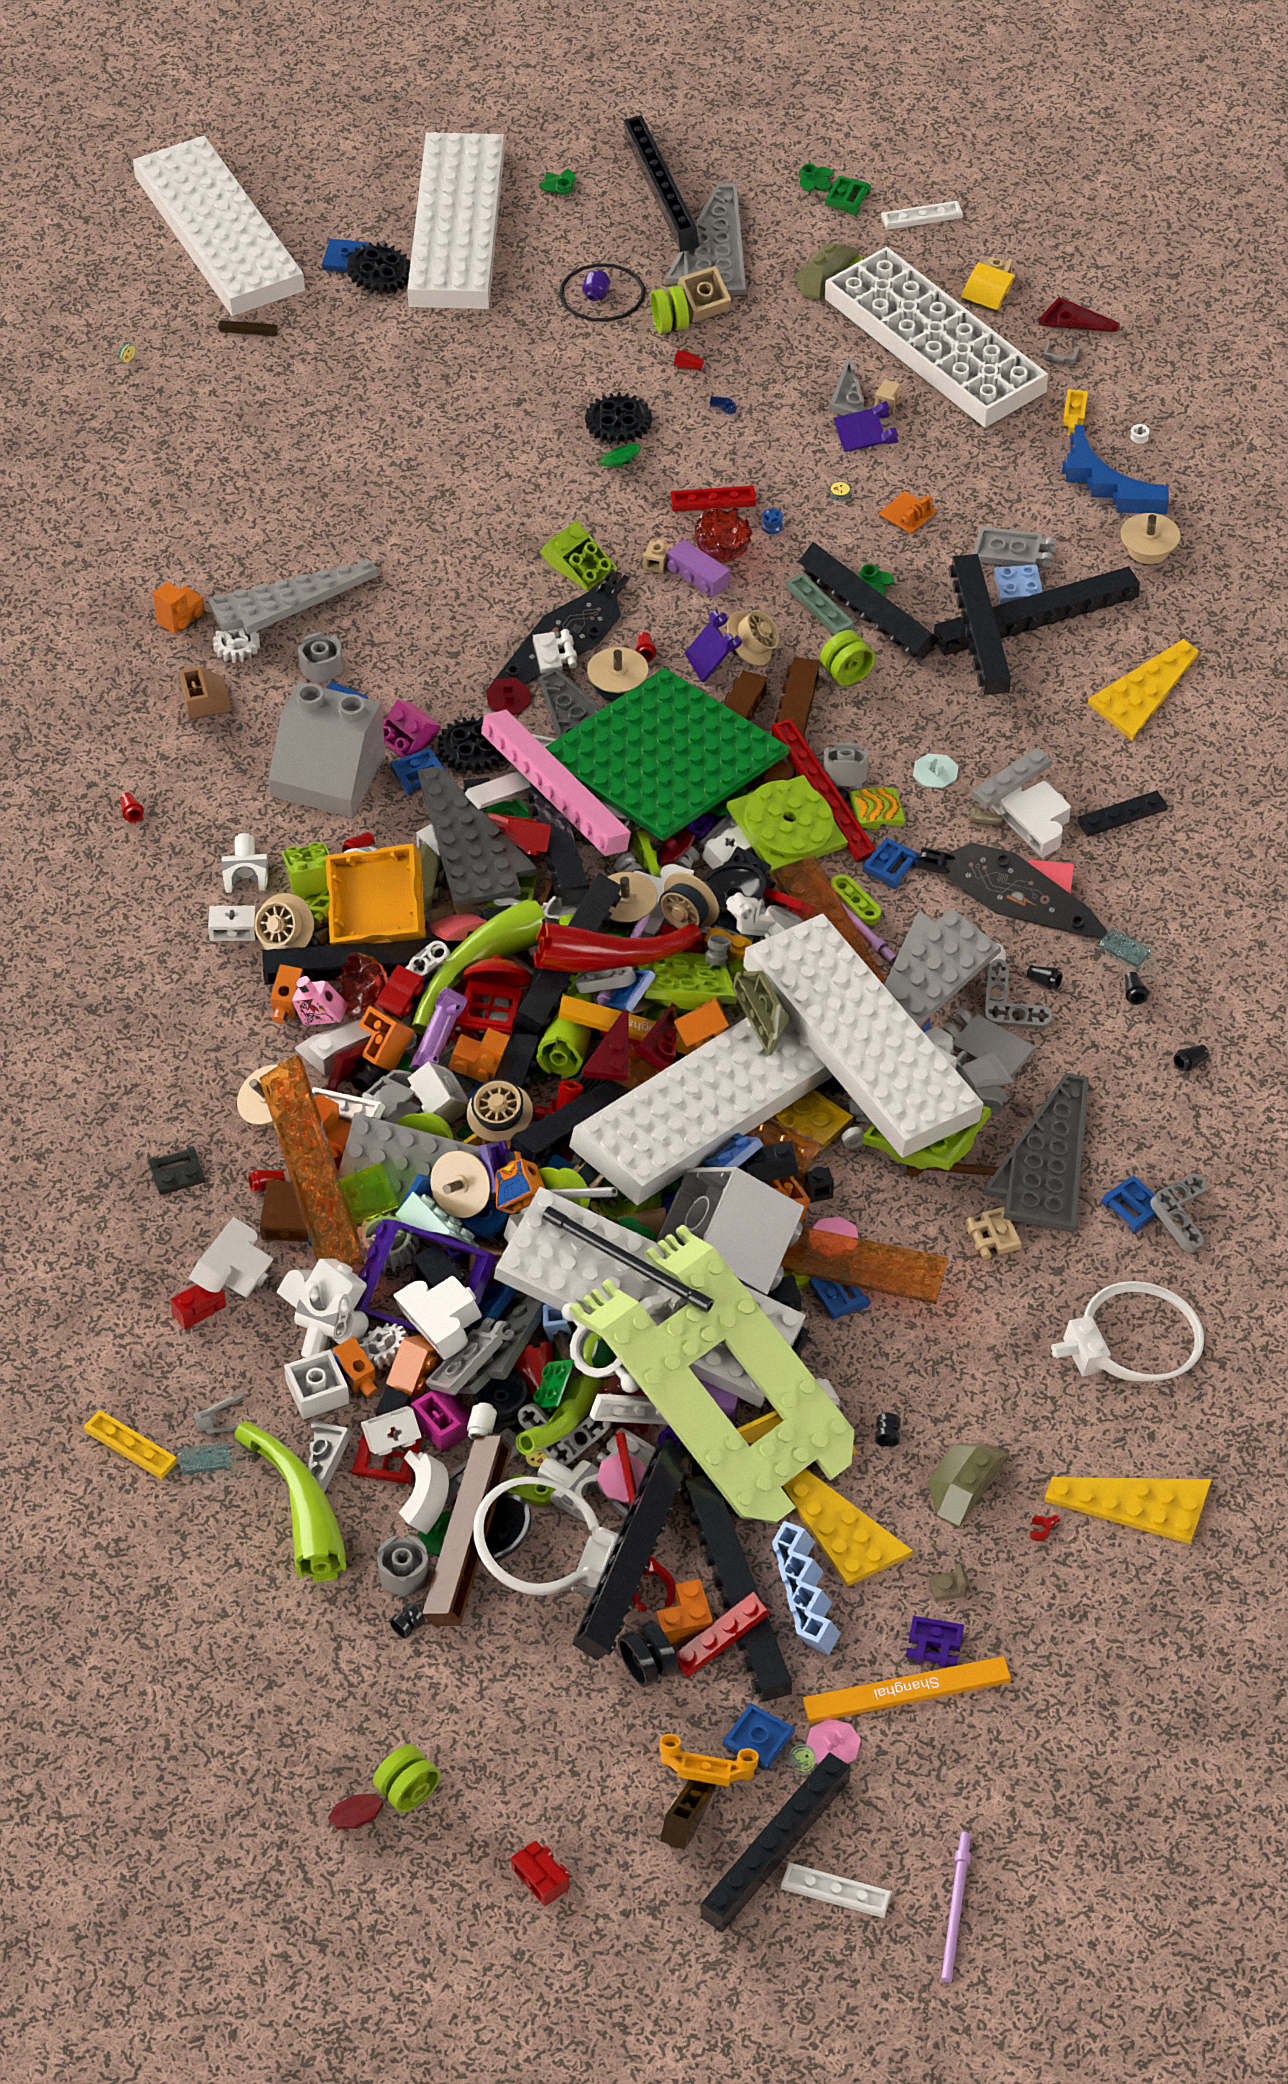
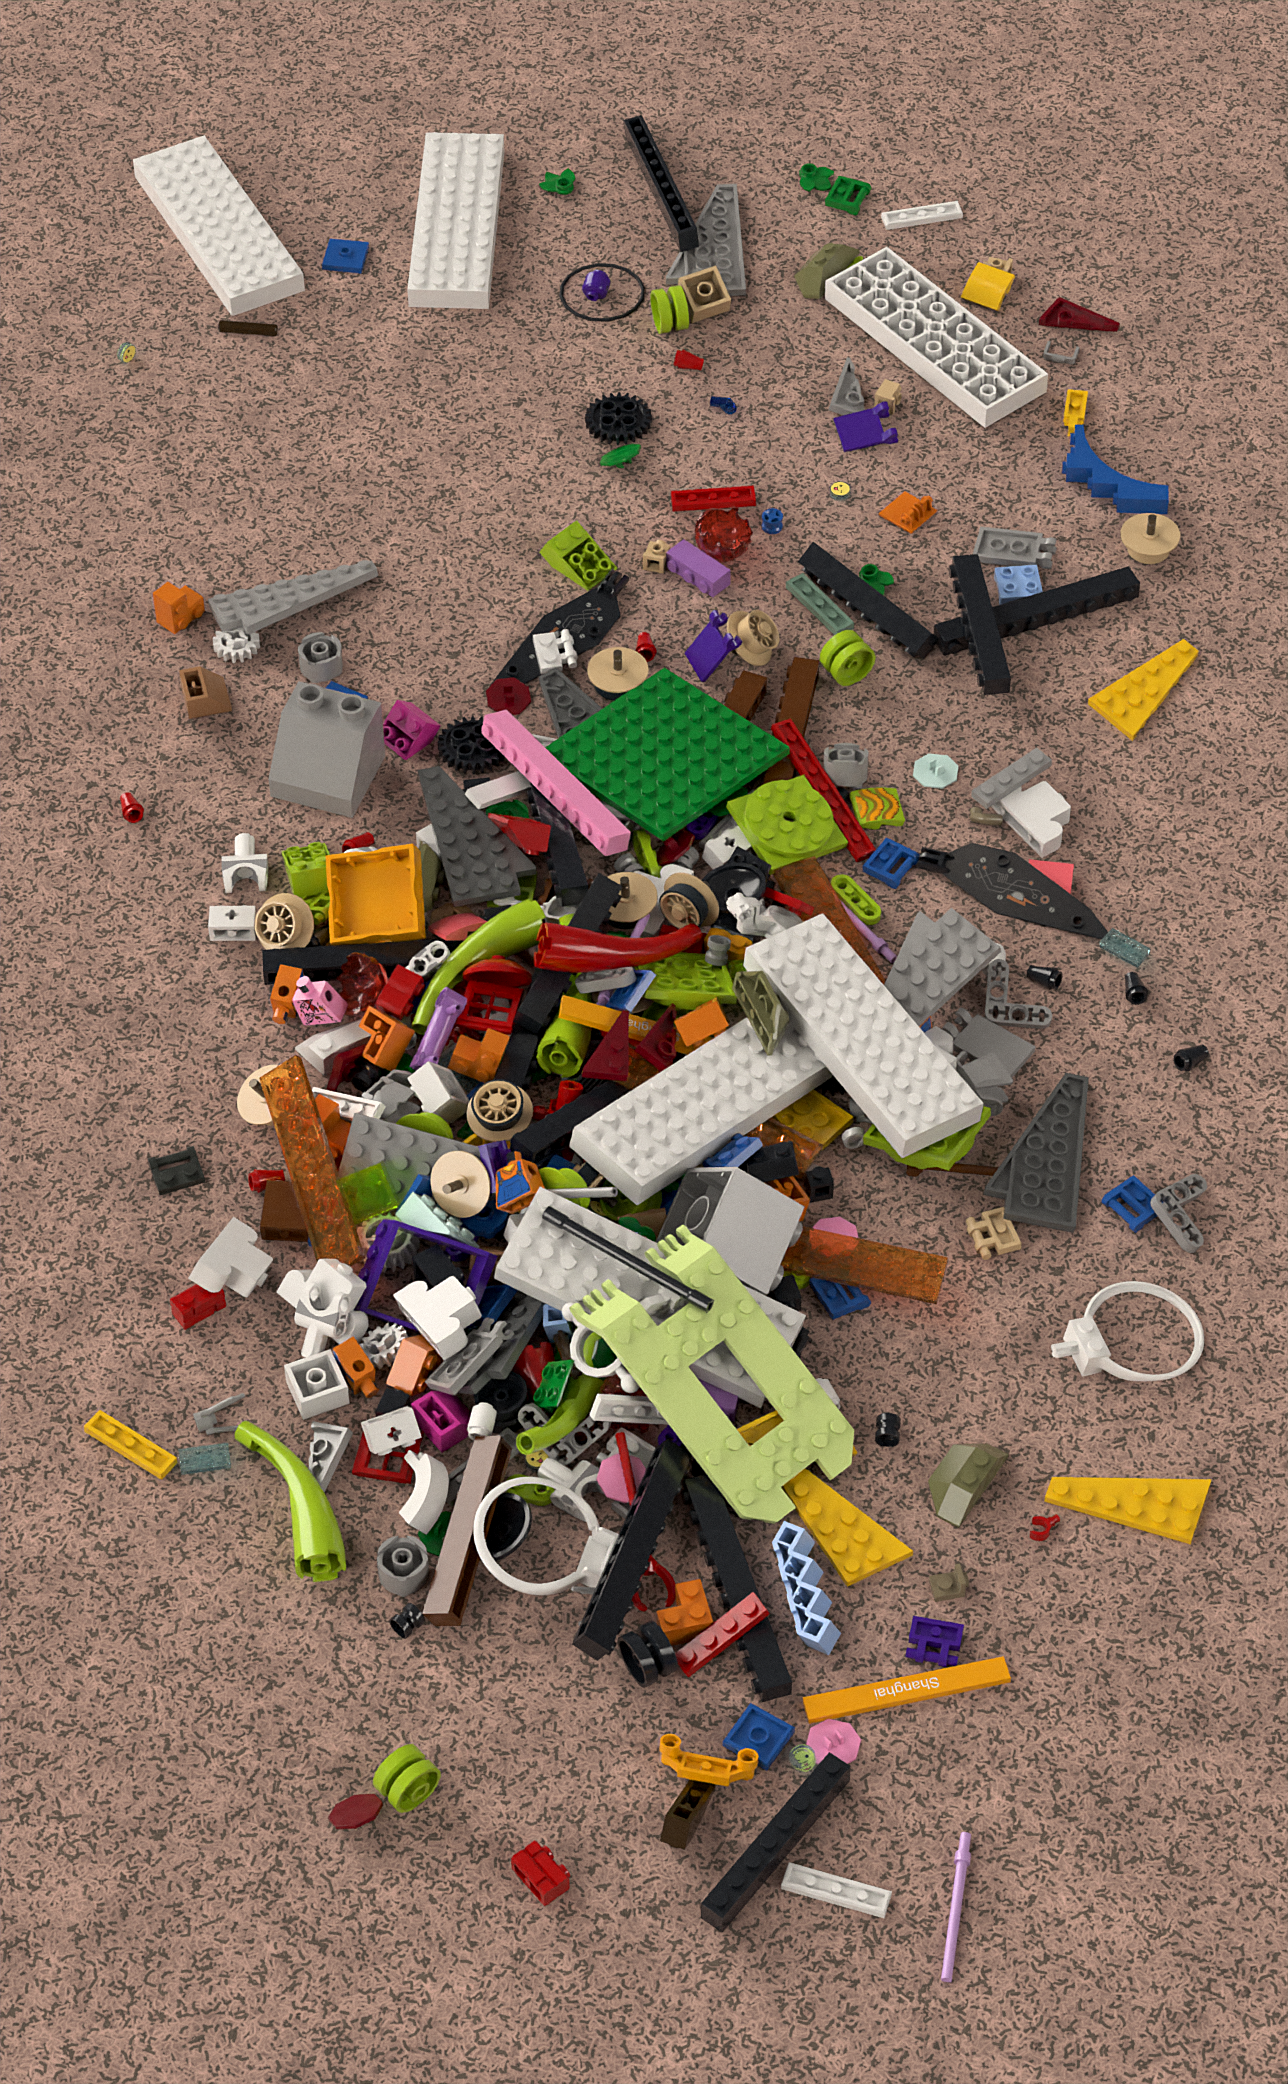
(378, 268): black gear -> none
(408, 767): blue plate -> none
(1122, 813): black plate -> none
(1139, 428): white bush -> none

